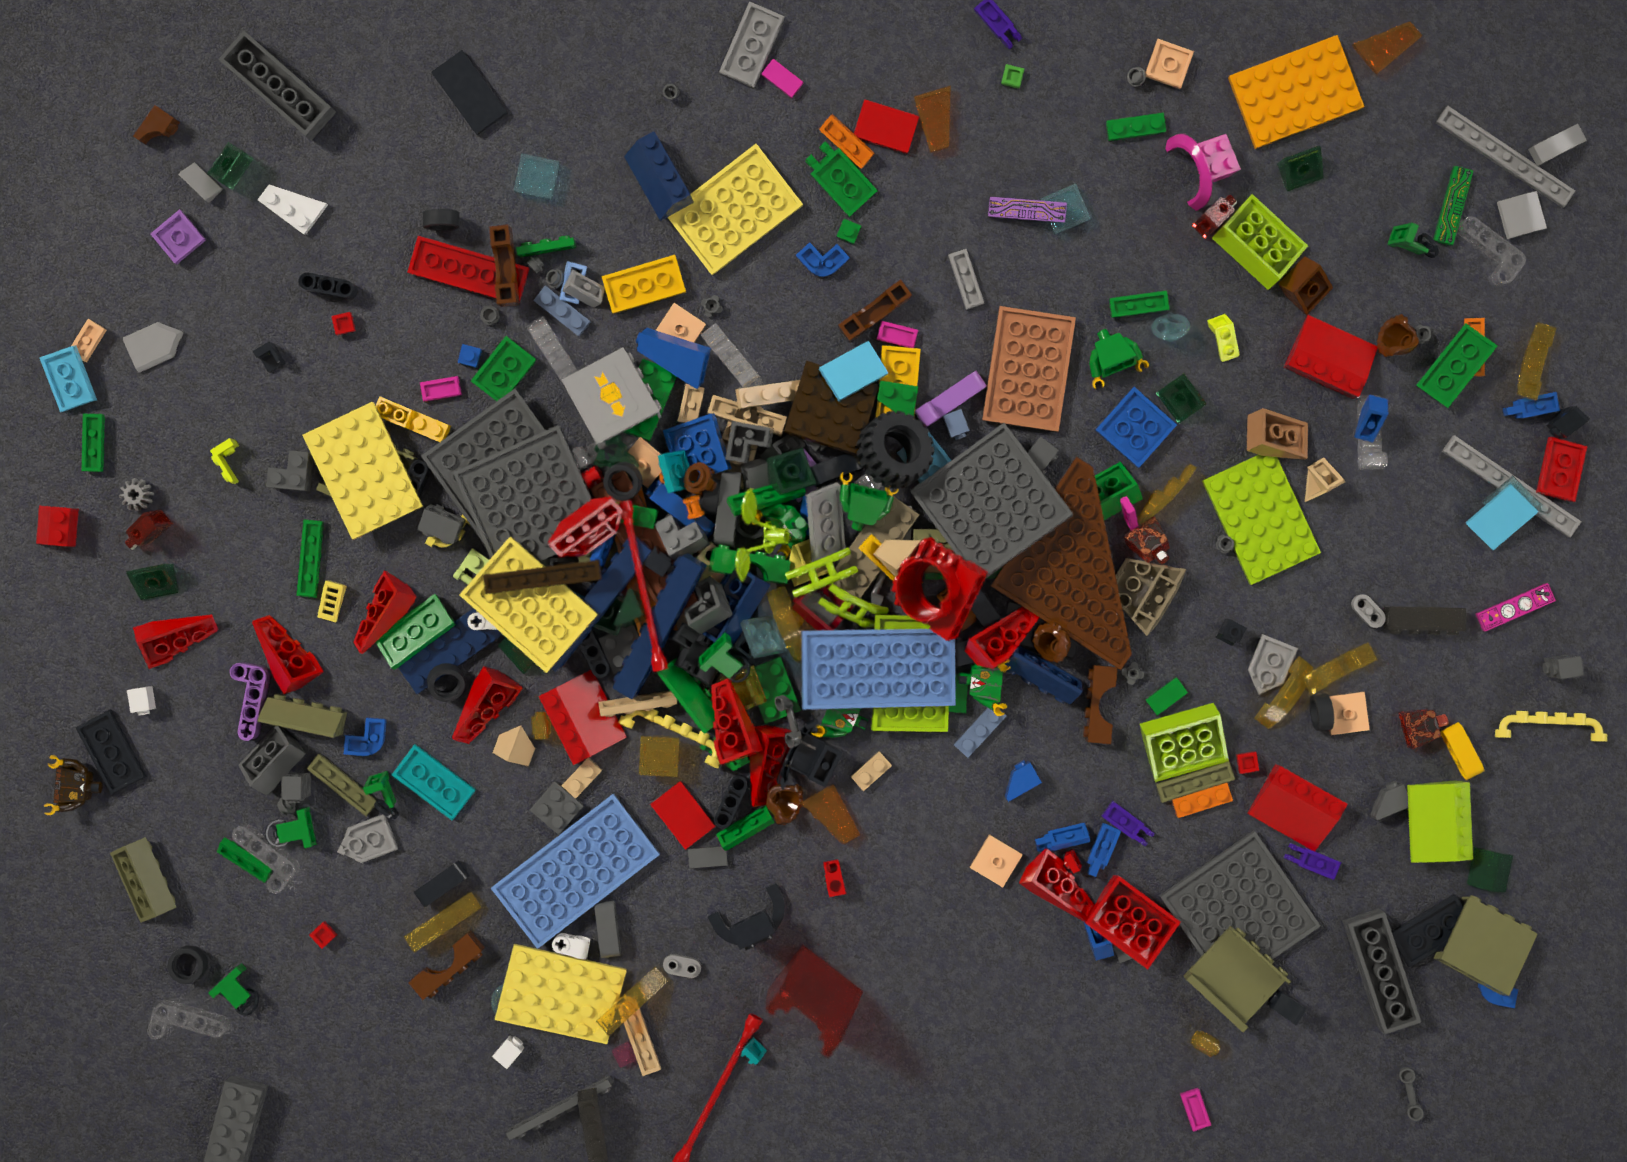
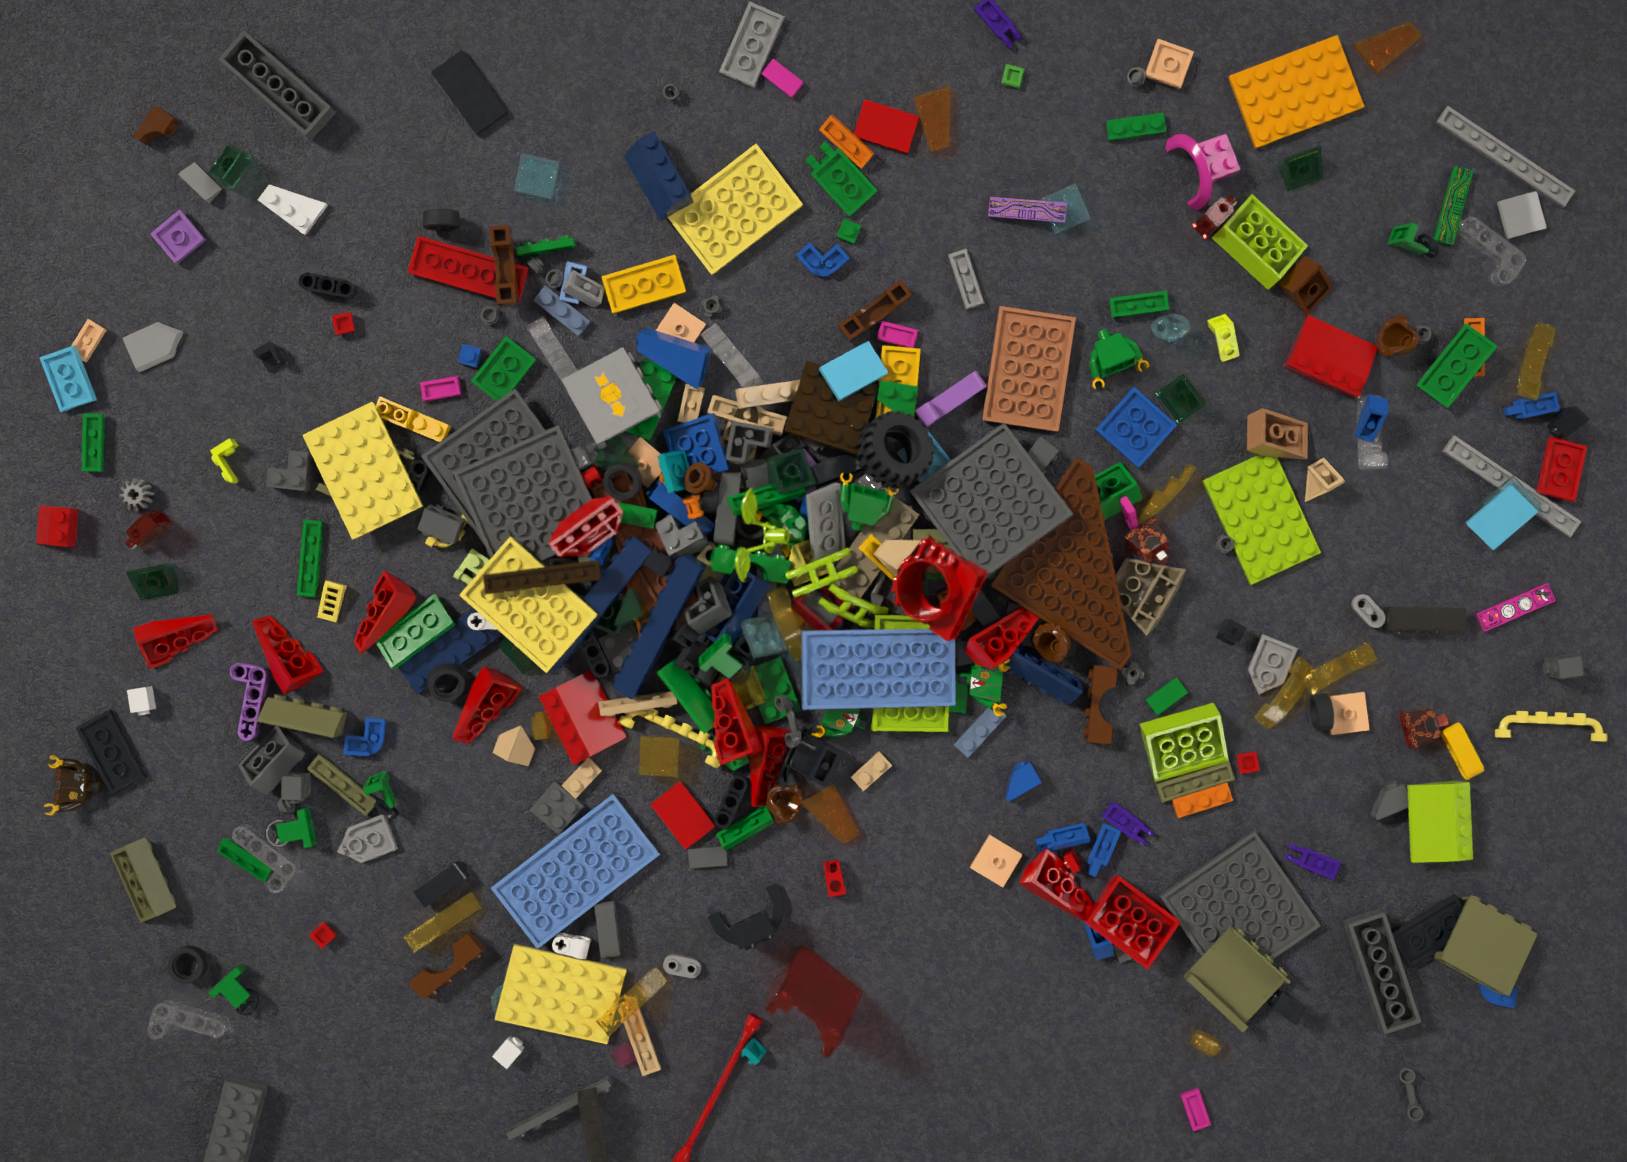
(433, 782): teal tile -> none
(658, 659): red hose -> none
(956, 424): sand blue brick -> none
(1296, 808): red slope -> none
(1490, 870): clear green slope -> none
(1557, 144): light grey slope -> none

